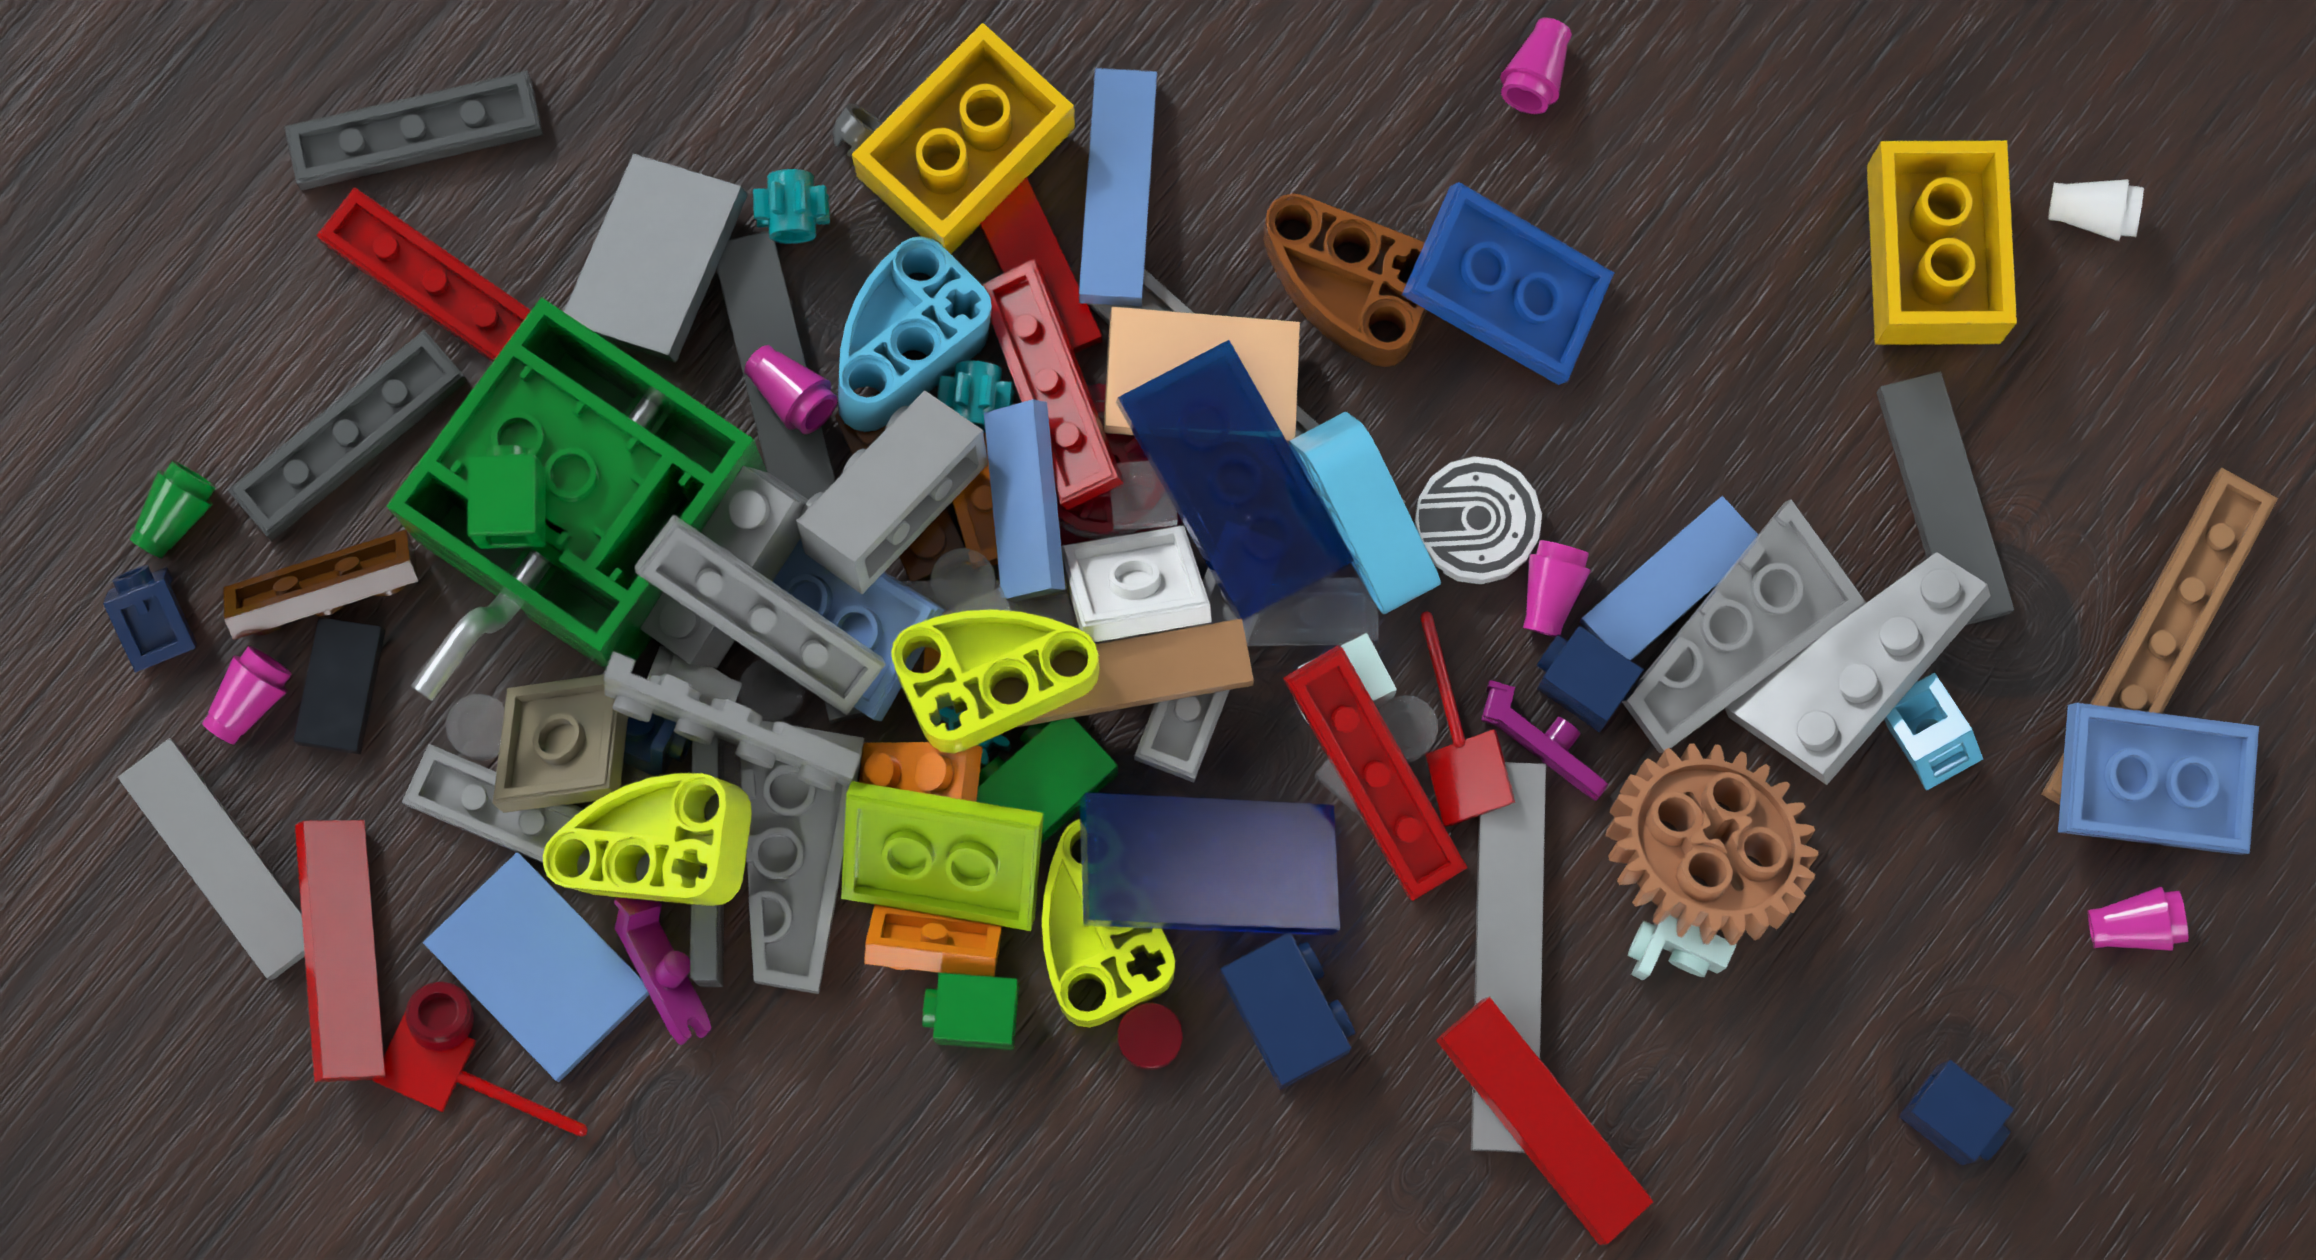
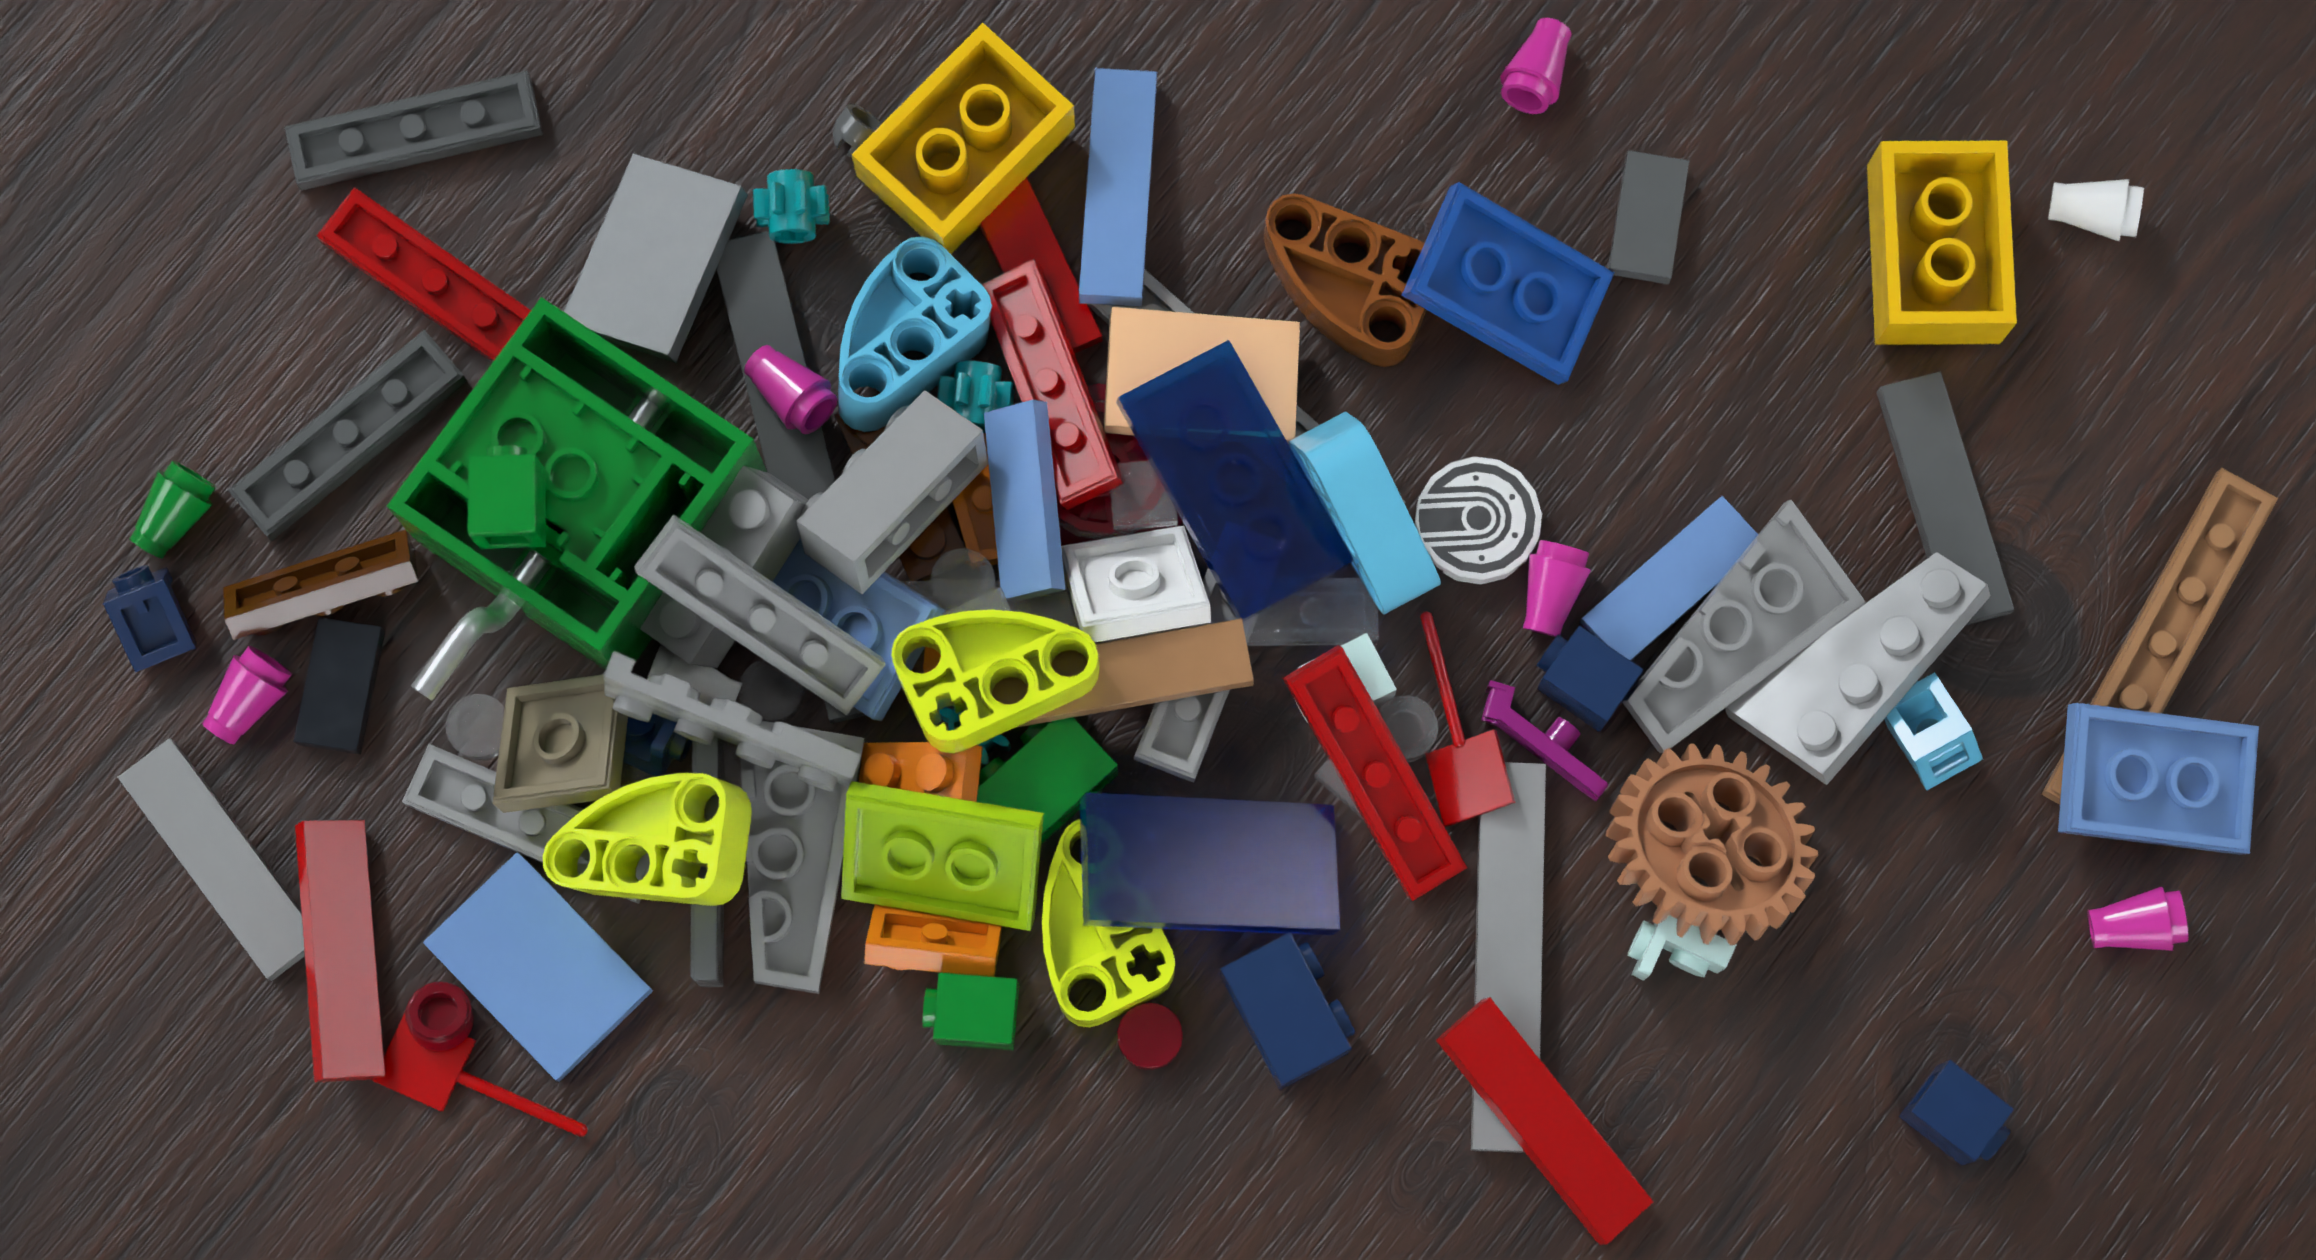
(661, 968): magenta piece -> none
(1648, 217): none -> dark grey tile

